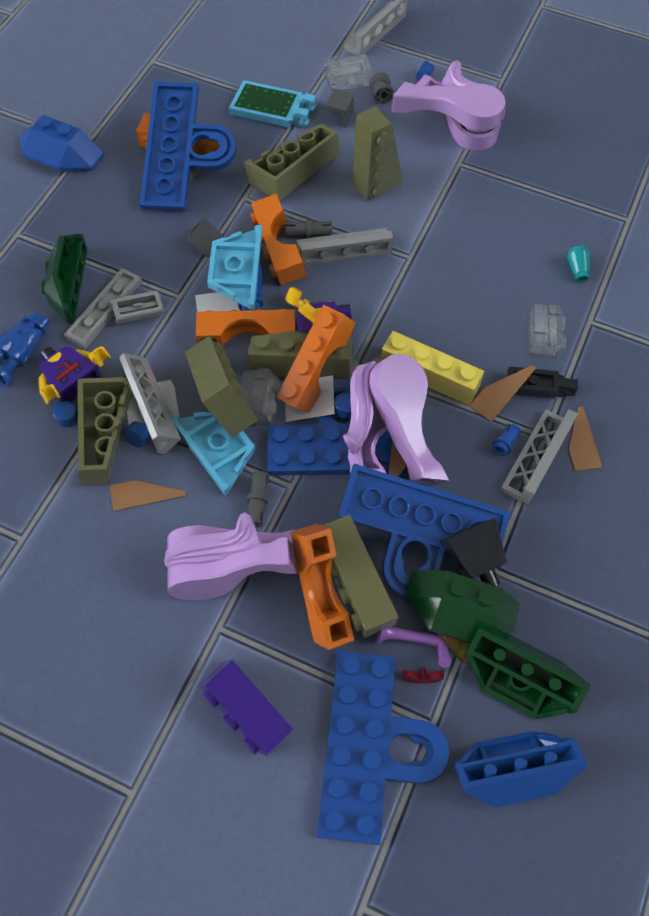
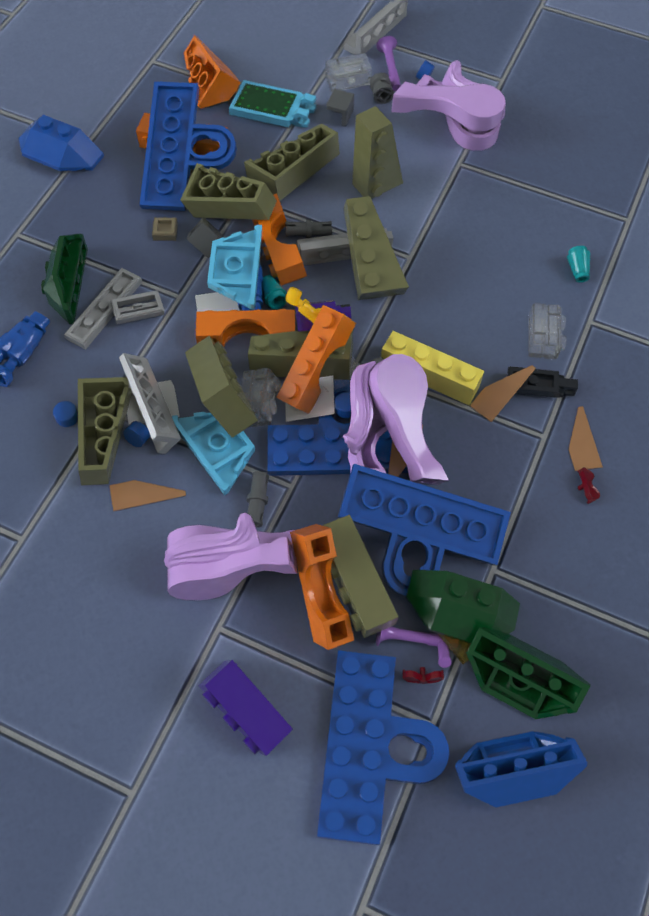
(64, 368): torso -> none
(164, 229): none -> dark tan tile
(214, 78): none -> orange wedge
(226, 196): none -> olive wedge
(273, 293): none -> teal cone
(372, 256): none -> olive wedge
(386, 45): none -> medium lavender piece
(477, 551): black torso -> none
(504, 443): blue pin -> none
(547, 455): light grey fence -> none
(590, 491): none -> dark red piece

